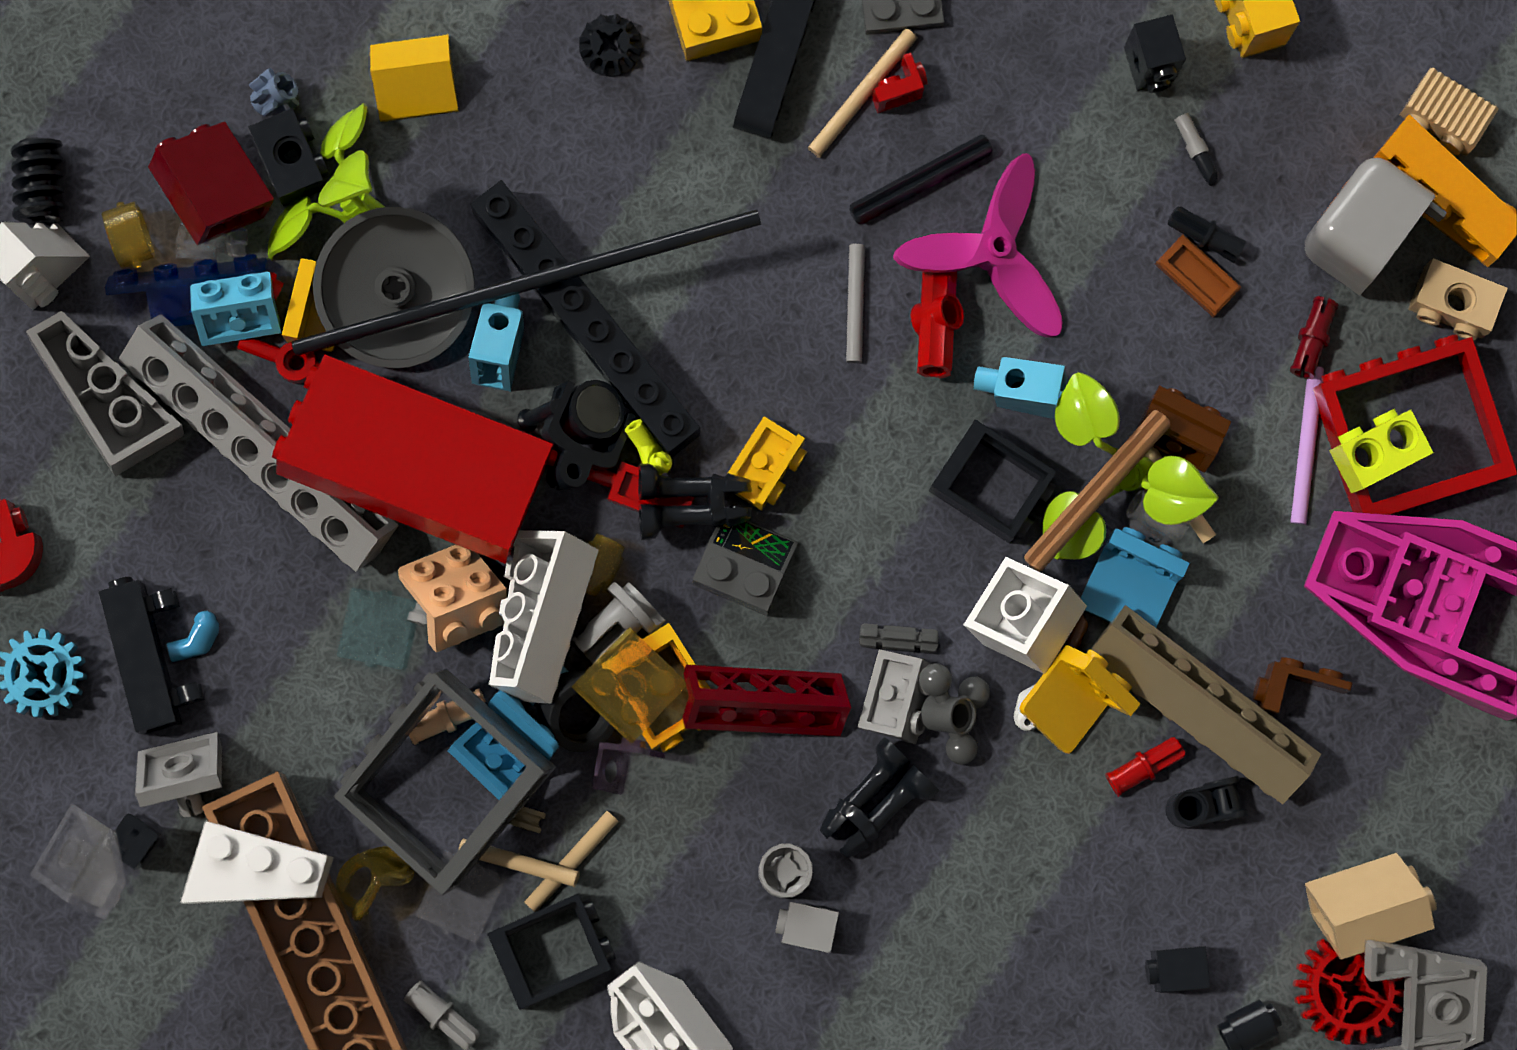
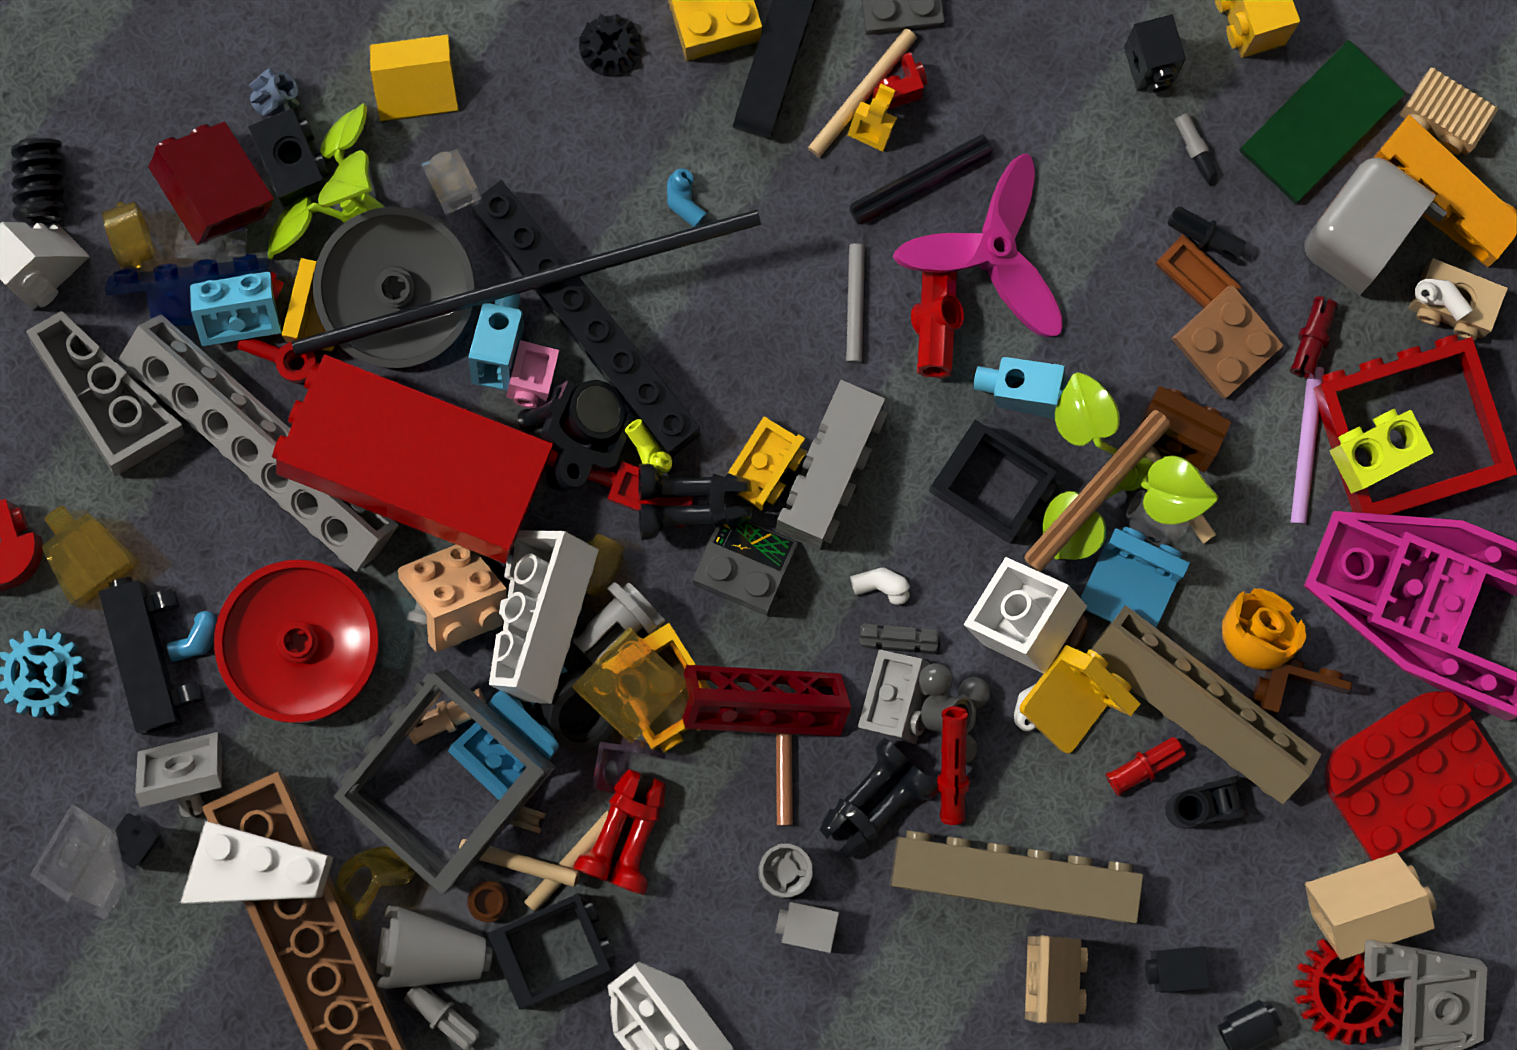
(84, 555): none -> clear yellow torso
(296, 641): none -> red dish
(427, 952): none -> light grey cone
(451, 181): none -> clear plate
(487, 901): none -> reddish brown plate
(532, 374): none -> bright pink bracket
(627, 869): none -> red piece
(680, 197): none -> dark azure arm
(784, 779): none -> nougat bar
(831, 464): none -> light grey wedge
(871, 121): none -> yellow plate
(883, 580): none -> white arm
(953, 780): none -> red pin
(1016, 879): none -> dark tan brick
(1054, 979): none -> tan slope
(1227, 341): none -> medium nougat plate
(1262, 630): none -> light orange cylinder
(1322, 122): none -> dark green tile
(1412, 773): none -> red plate
(1445, 294): none -> white arm

